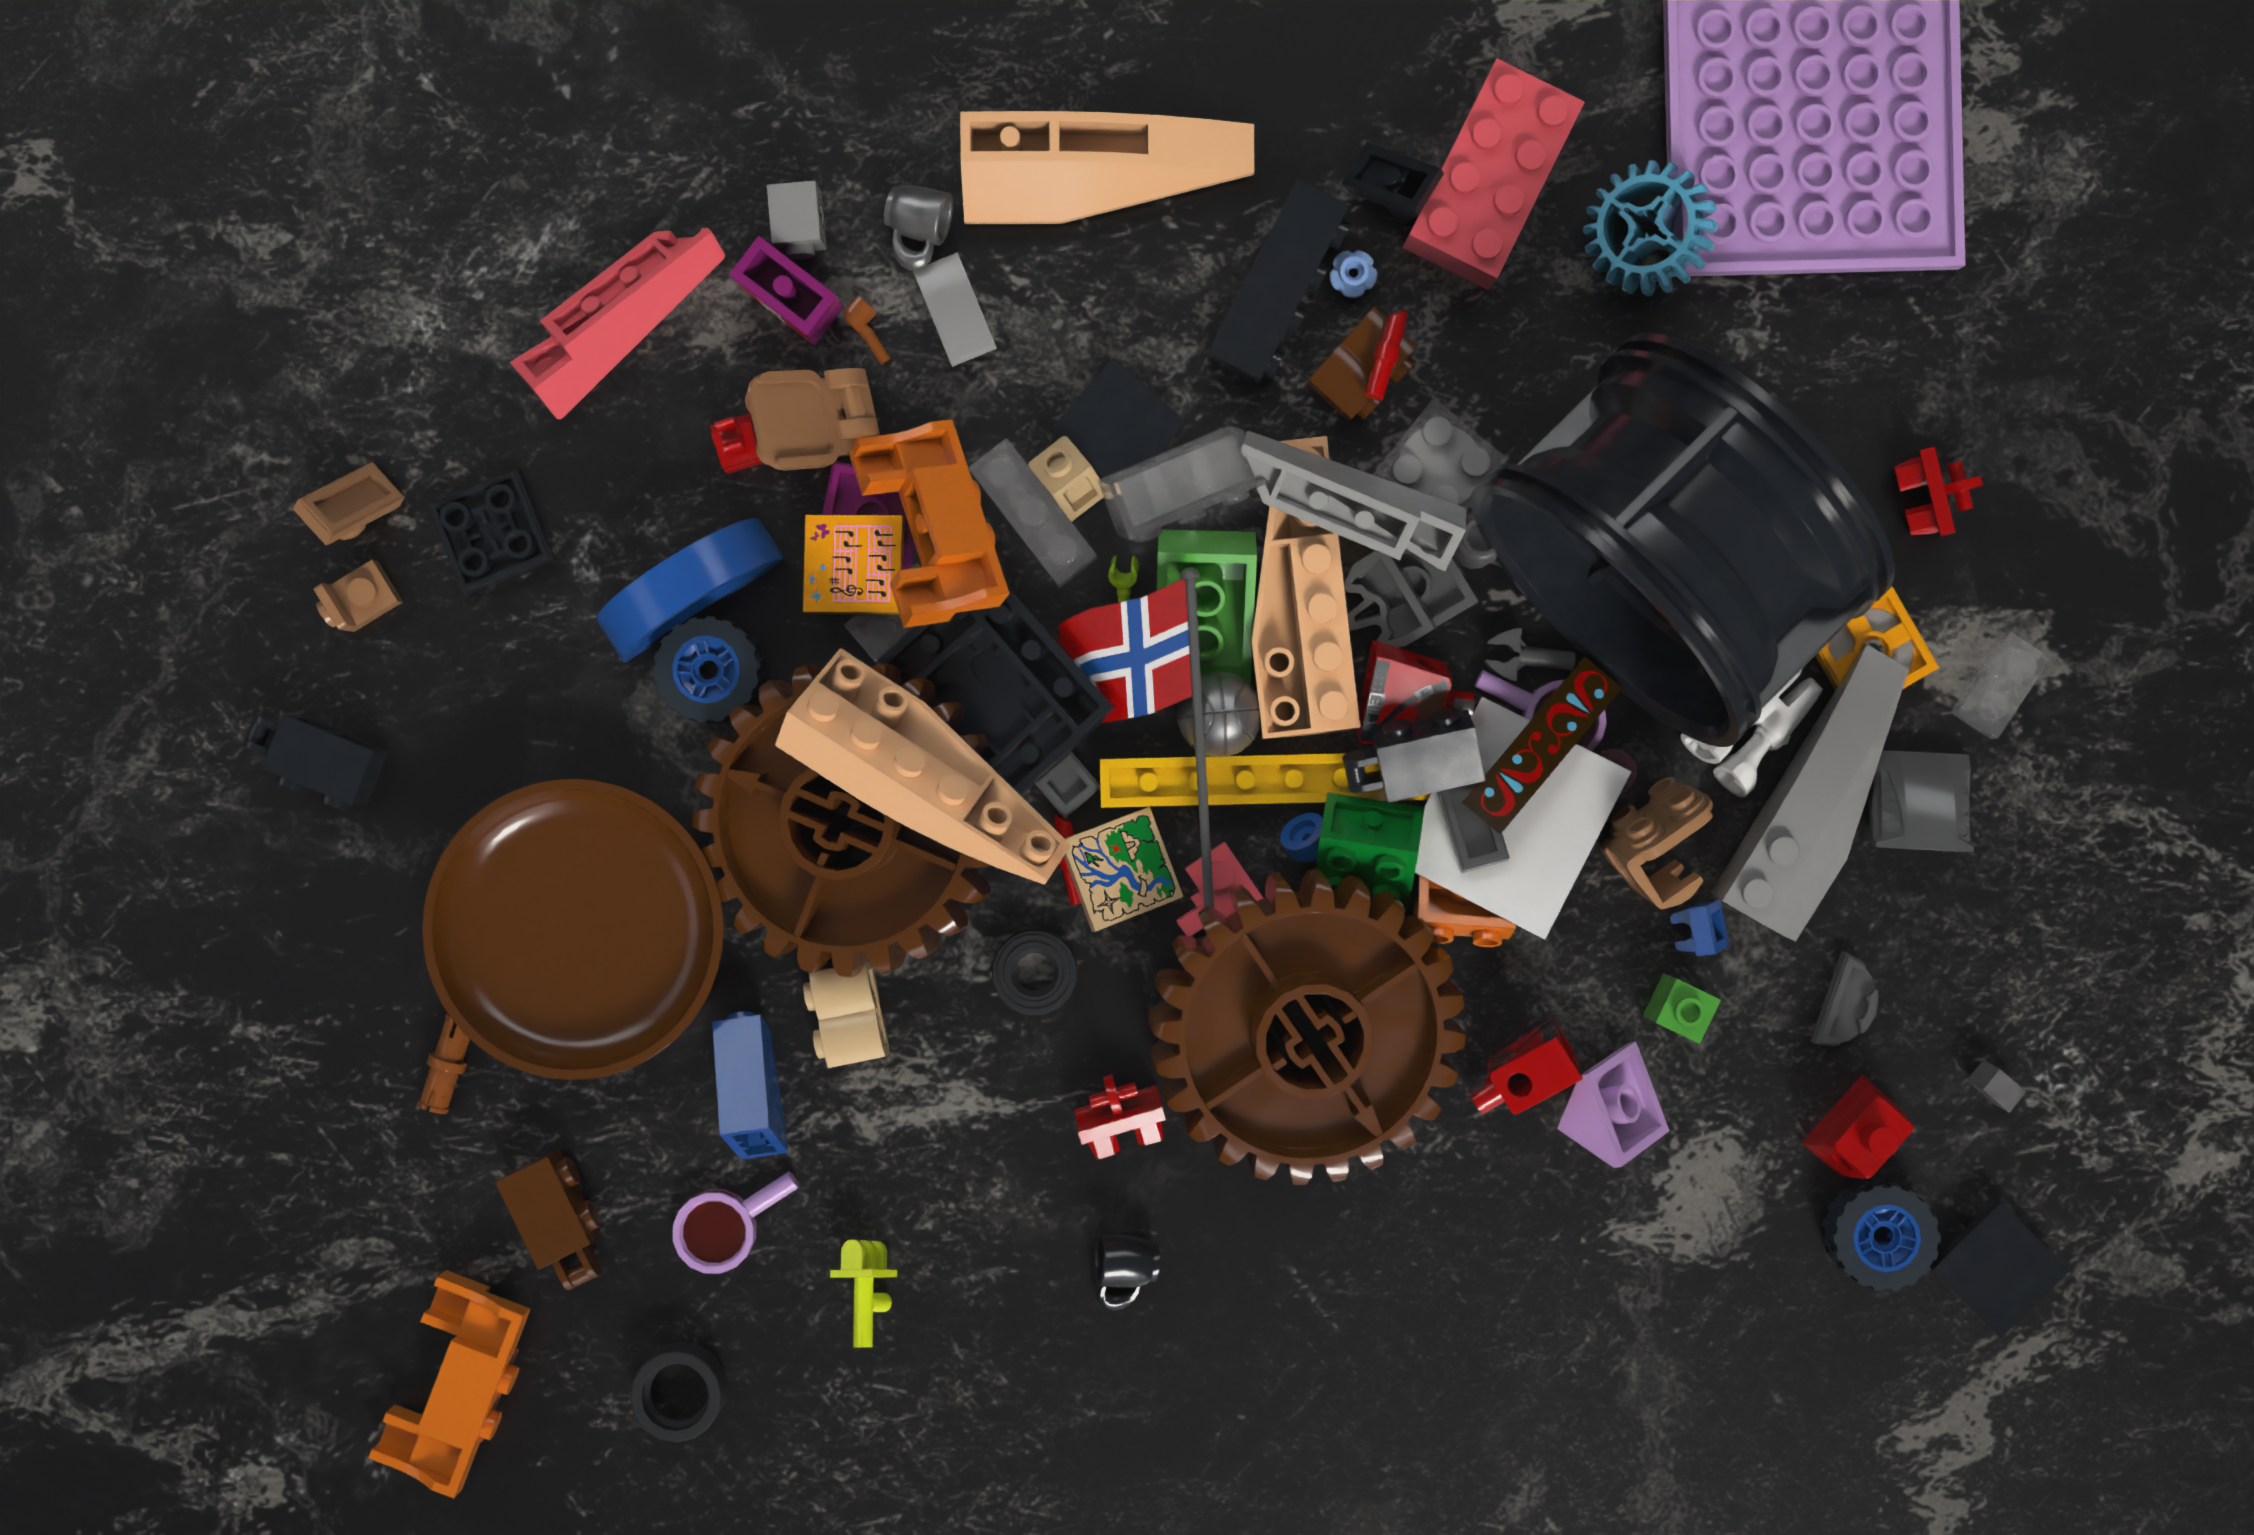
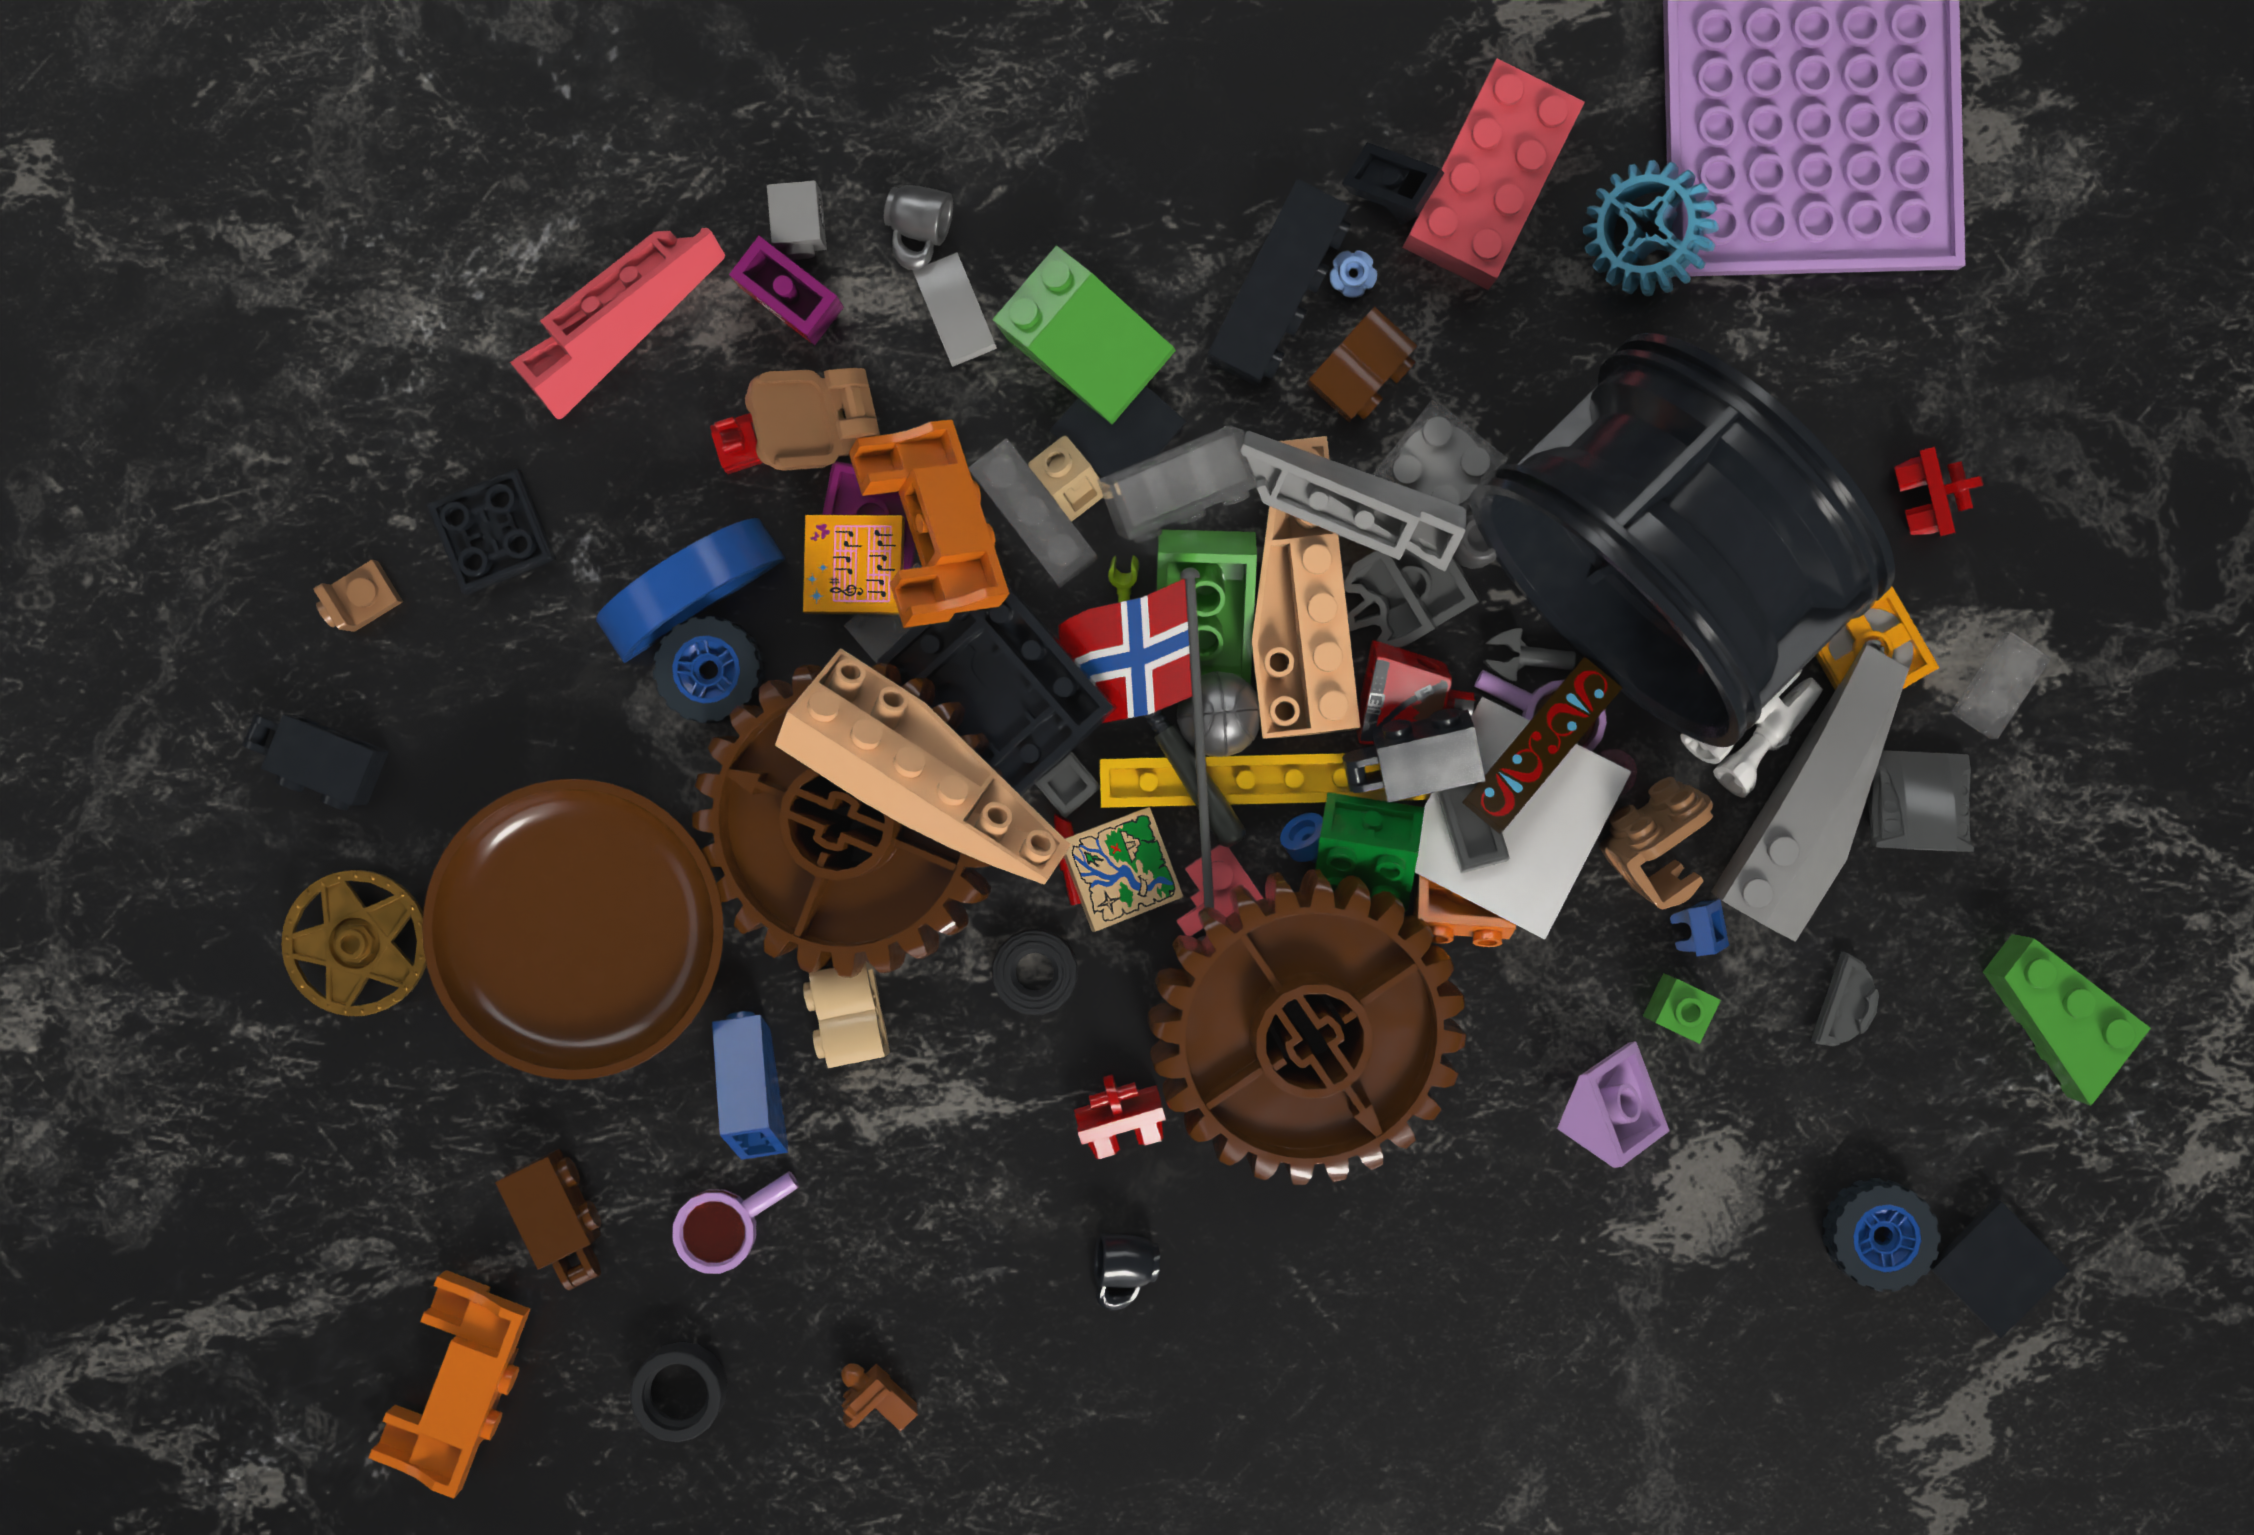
(348, 504): medium nougat tile -> none
(354, 943): none -> pearl gold wheel
(445, 1068): dark orange pin -> none
(858, 315): dark orange hand -> none
(864, 1262): neon yellow arm -> none
(876, 1391): none -> dark orange piece
(1083, 335): none -> bright green slope
(1090, 163): light nougat wedge -> none
(1222, 818): none -> pearl dark grey piece
(1386, 355): red piece -> none
(1545, 1061): red torso -> none
(1861, 1130): red torso -> none
(1996, 1086): flat silver piece -> none
(2066, 1016): none -> bright green wedge

